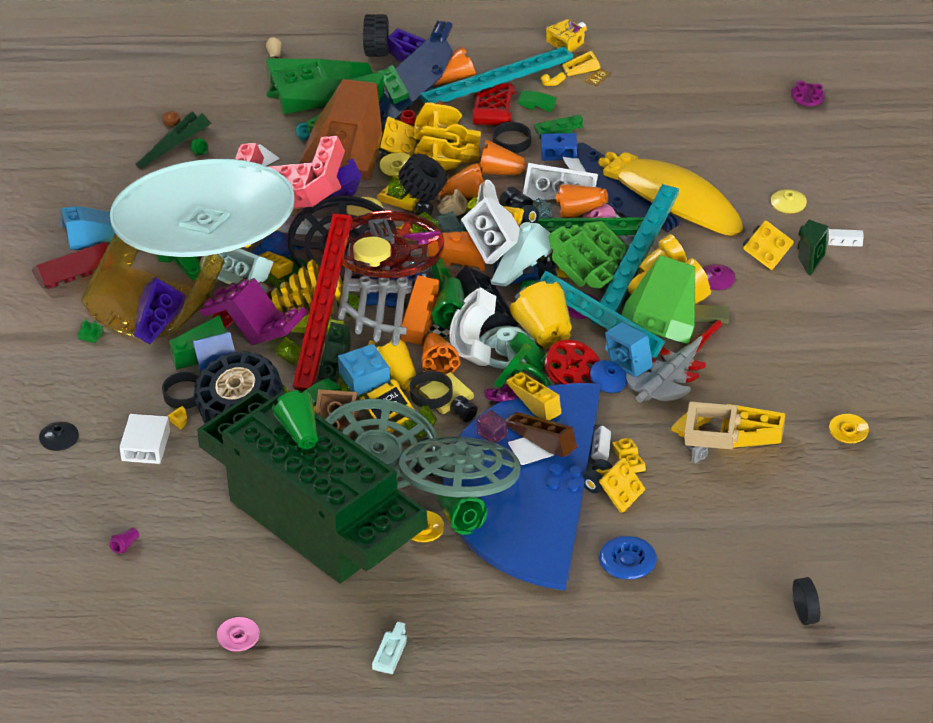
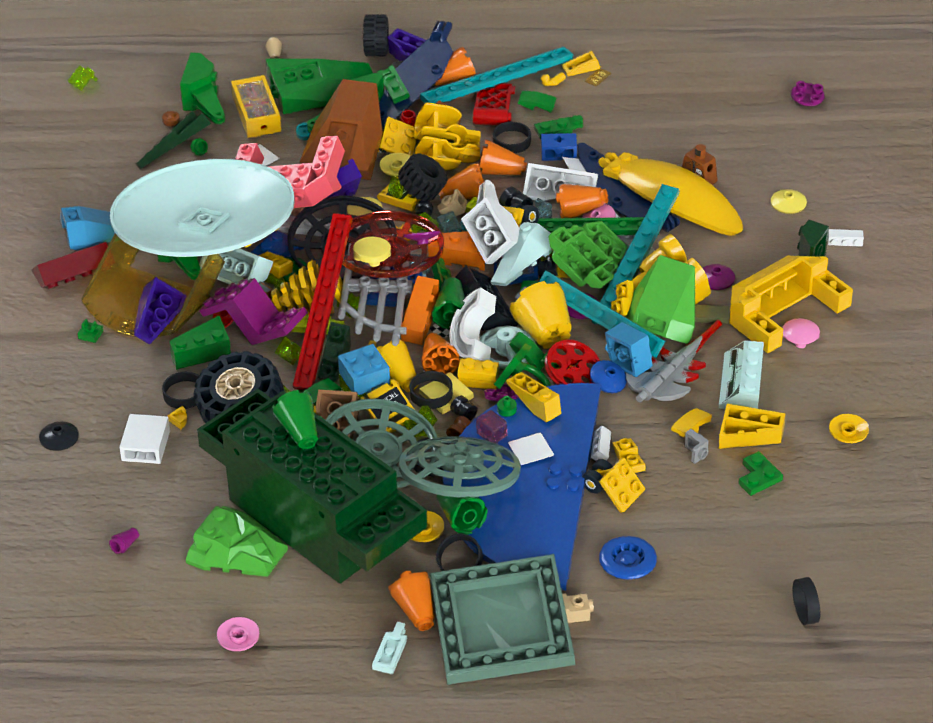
(81, 77): none -> clear neon green bracket
(200, 88): none -> green slope
(212, 348): tile -> none
(236, 542): none -> bright green wedge
(256, 106): none -> brick
(389, 237): dark grey tile -> none
(414, 597): none -> orange cone
(453, 538): none -> black tyre
(458, 426): none -> reddish brown wheel
(478, 373): none -> yellow brick
(501, 619): none -> sand green tile
(506, 406): none -> green tile
(548, 435): reddish brown slope -> none
(566, 34): yellow torso -> none
(578, 607): none -> tan brick
(624, 297): none -> yellow slope
(701, 163): none -> dark orange torso
(707, 438): tan window -> none
(742, 375): none -> light aqua slope
(762, 474): none -> green plate
(767, 245): yellow plate -> none
(780, 287): none -> yellow wedge
(800, 332): none -> bright pink dish

